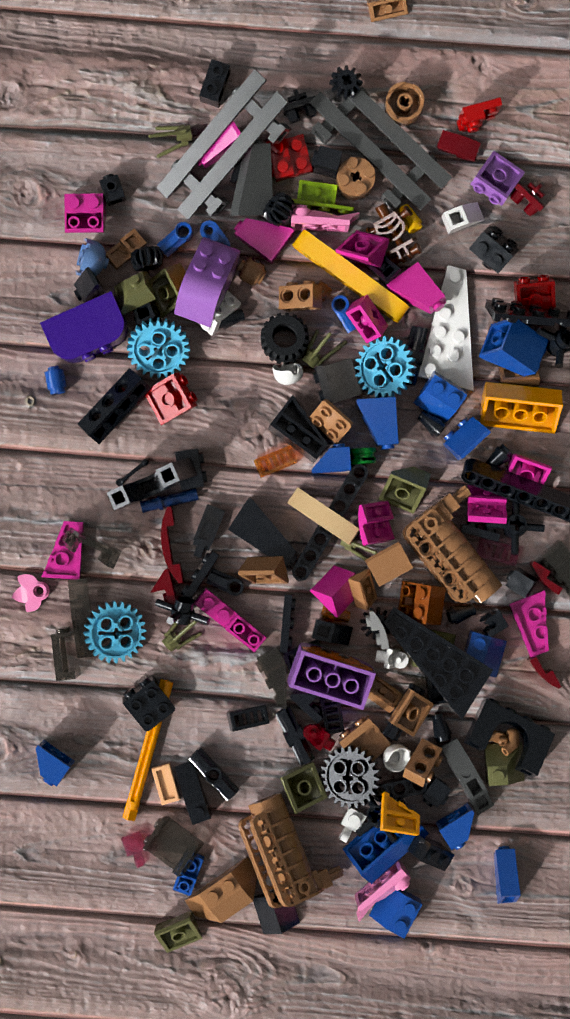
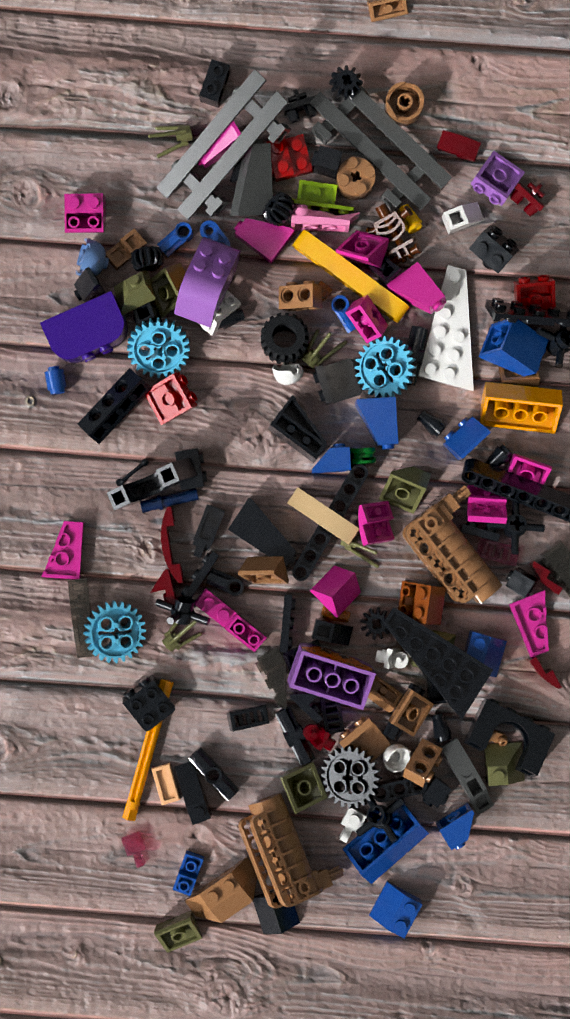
(28, 592): bright pink plate -> none
(52, 763): blue slope -> none
(62, 669): clear smoke panel -> none
(108, 555): clear smoke panel -> none
(112, 189): black brick -> none
(173, 845): clear smoke panel -> none
(251, 271): medium nougat head -> none
(290, 453): clear orange slope -> none
(331, 421): medium nougat bracket -> none
(363, 589): medium nougat slope -> none
(375, 624): light grey slope -> none
(388, 564): medium nougat slope -> none
(393, 879): bright pink slope -> none
(397, 817): light orange wing -> none
(431, 852): black brick -> none
(440, 397): blue slope -> none
(457, 614): black cone -> none
(473, 116): red plate -> none
(495, 621): black hinge -> none
(506, 875): blue slope -> none
(514, 741): medium nougat arm -> none

